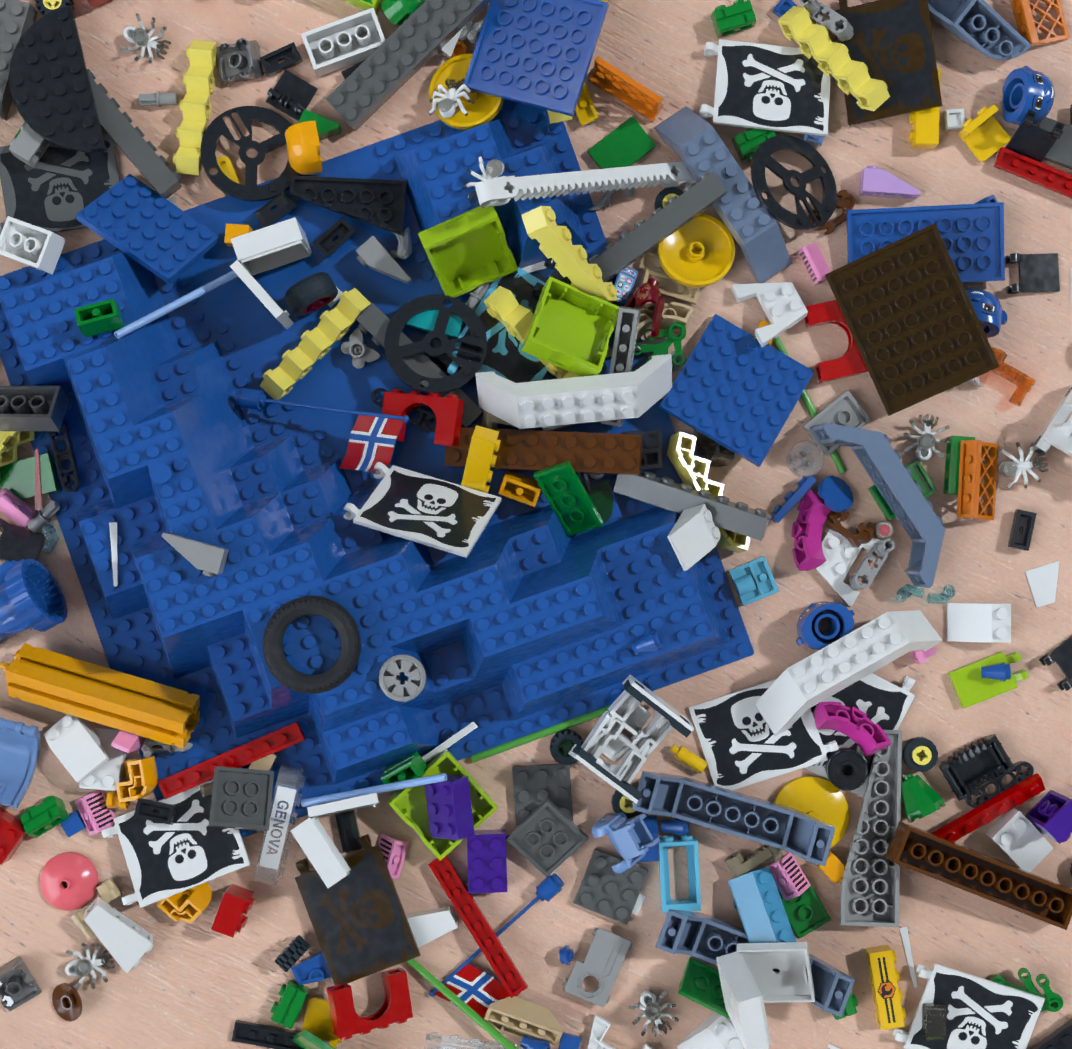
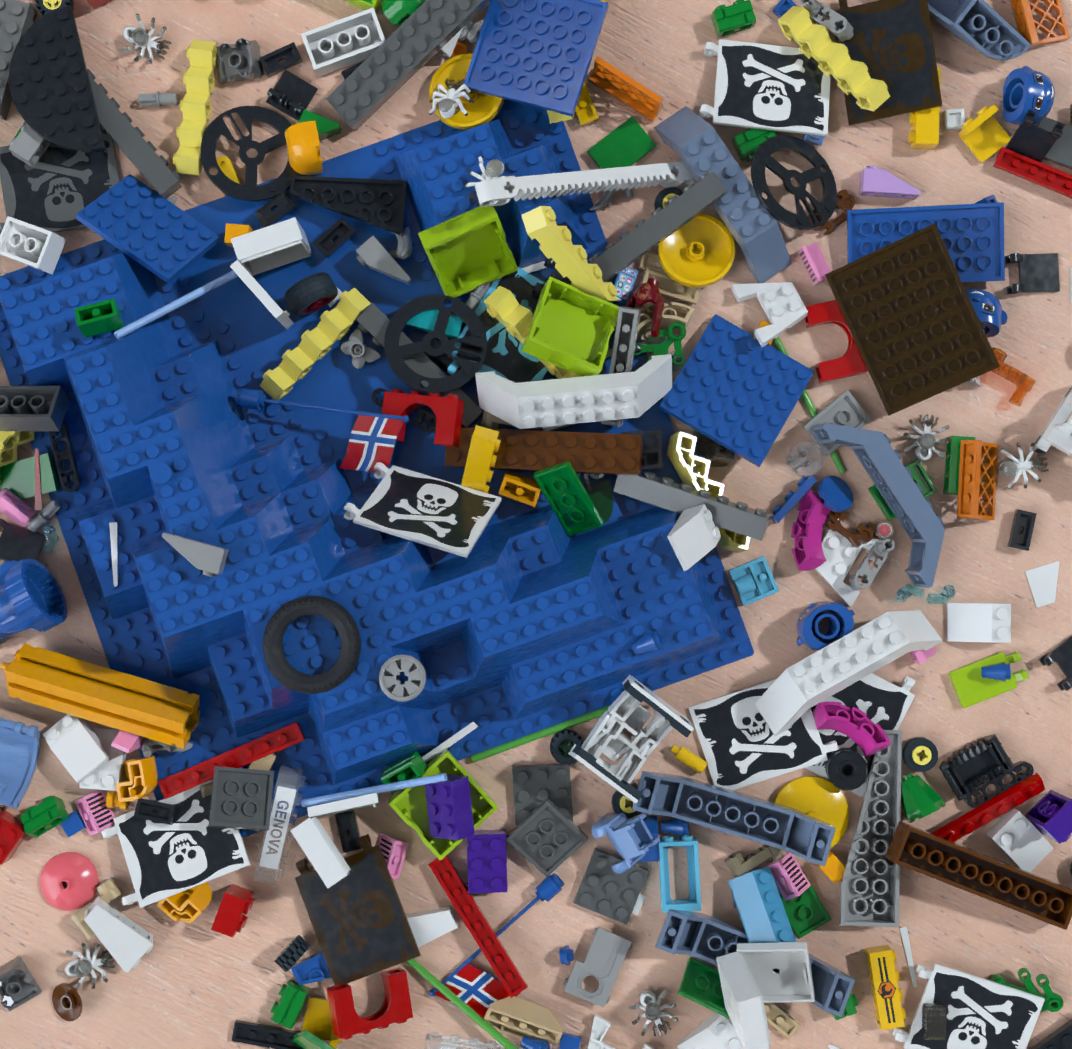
(781, 1020): none -> tan tile

